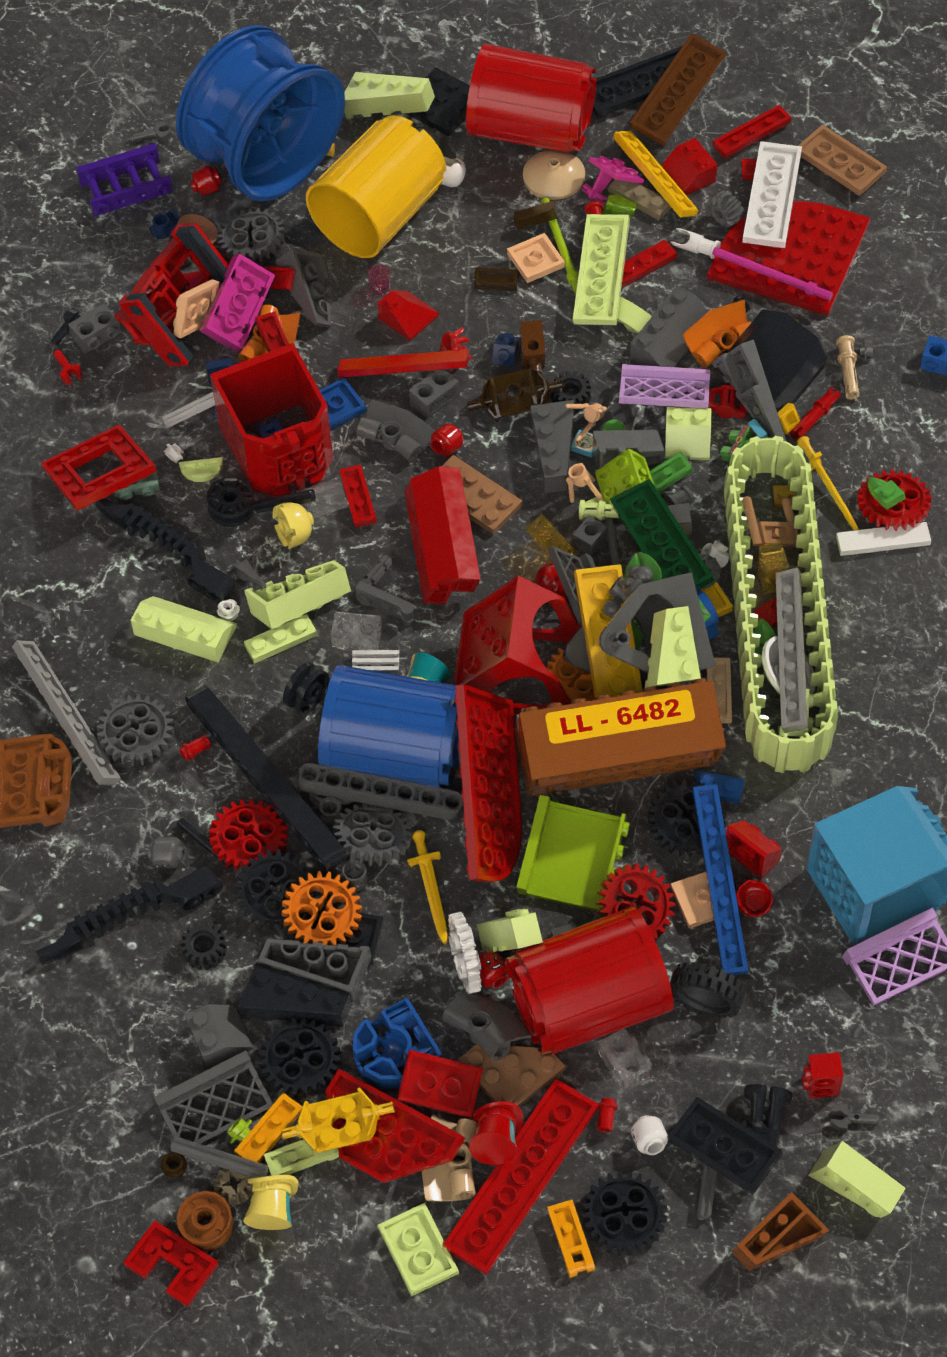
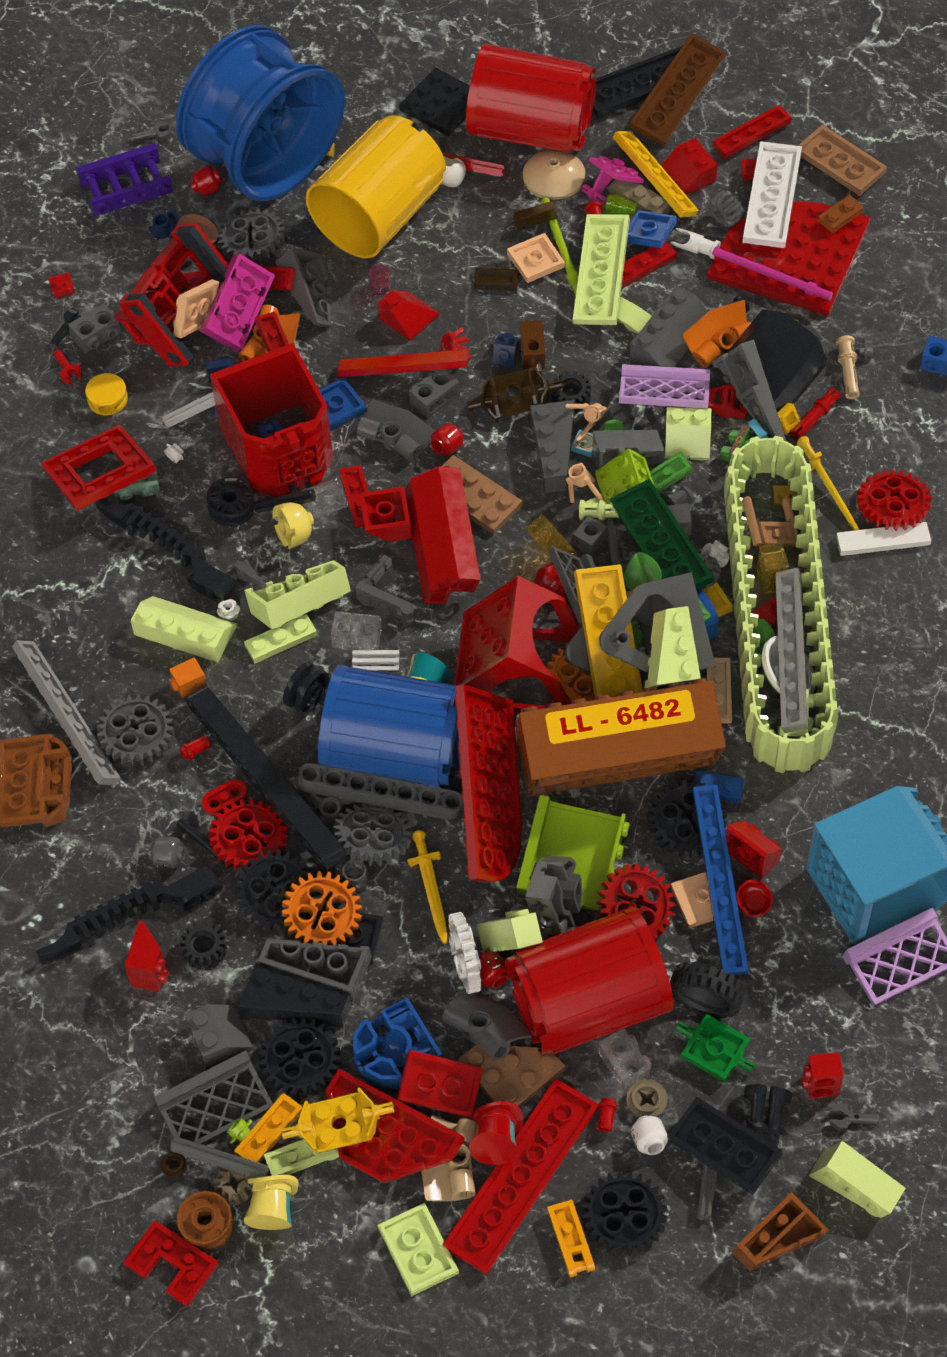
(61, 285): none -> red plate
(106, 394): none -> yellow head
(145, 961): none -> red slope
(187, 677): none -> orange brick
(201, 470): yellowish green tile -> none
(223, 796): none -> red plate
(386, 94): yellowish green wedge -> none
(386, 514): none -> red slope
(479, 165): none -> red axle
(554, 894): none -> dark grey connector
(624, 587): dark grey piece -> none
(646, 1088): none -> dark tan gear
(650, 228): none -> blue tile
(715, 1048): none -> green plate
(841, 214): none -> dark orange plate
(885, 492): bright green plate -> none

